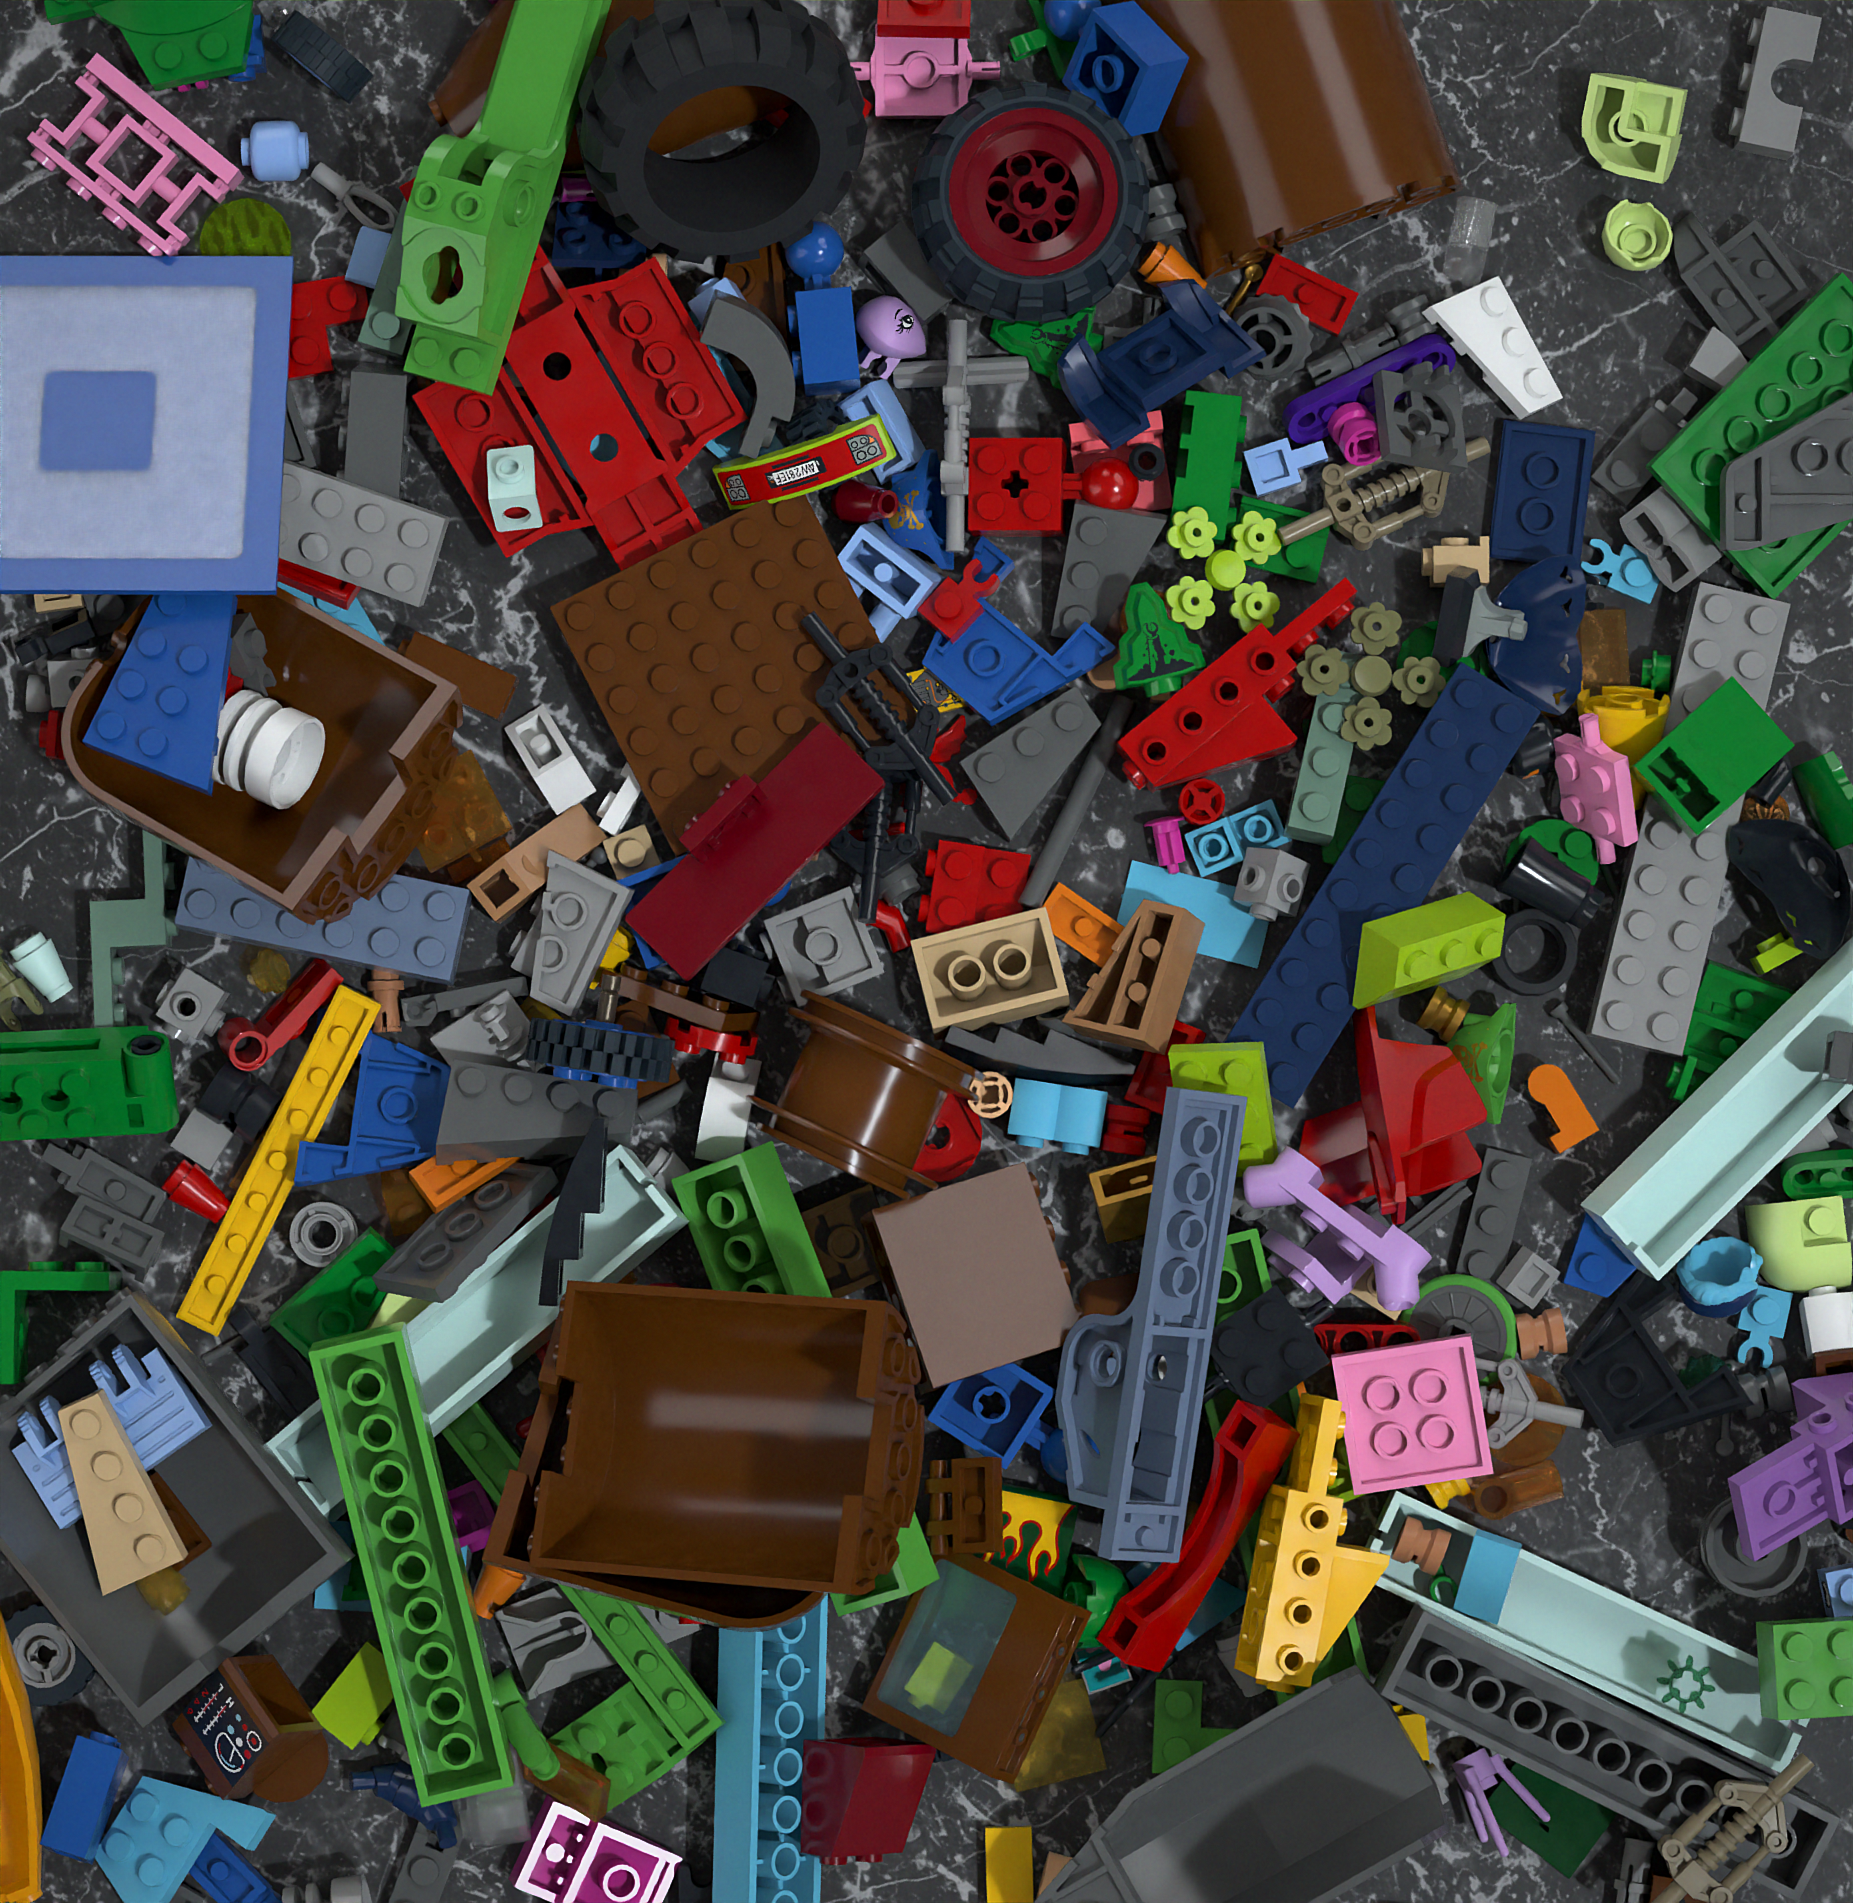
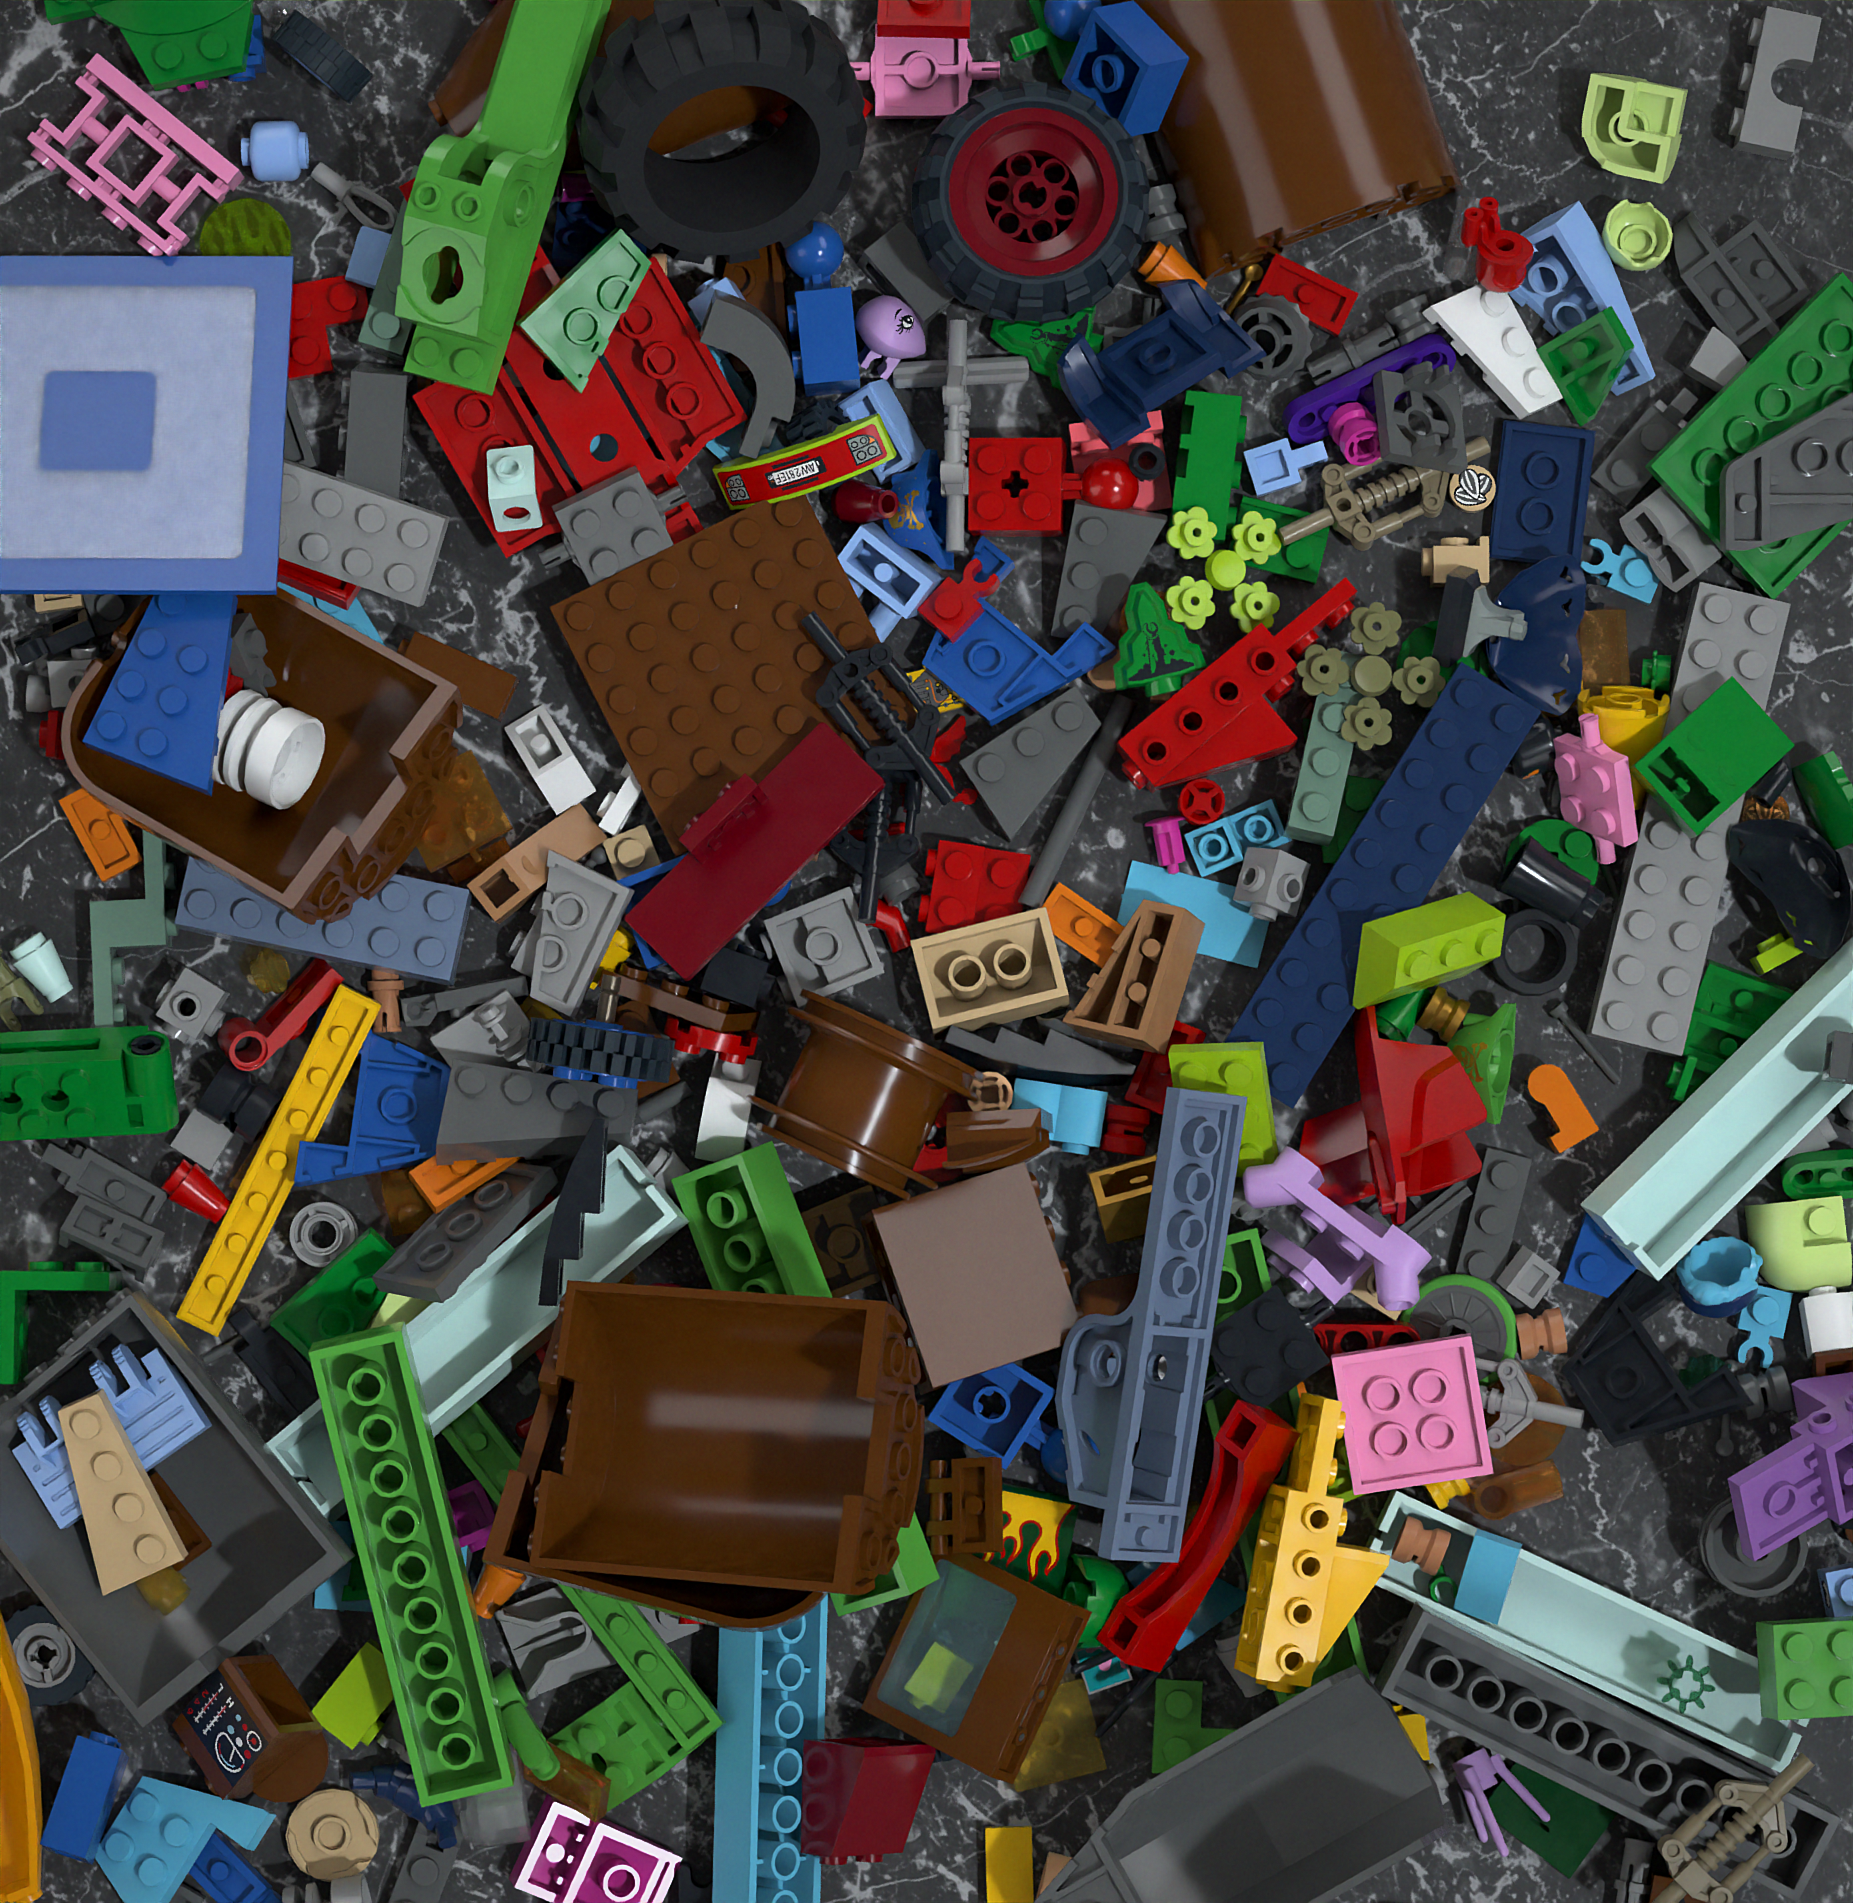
(101, 835): none -> orange plate
(332, 1834): none -> tan tile
(584, 306): none -> wing
(612, 525): none -> dark grey plate
(995, 1139): none -> reddish brown piece
(1399, 1015): none -> green cone
(1472, 489): none -> tile
(1500, 253): none -> red piece
(1576, 280): none -> light blue wedge
(1588, 362): none -> green wing

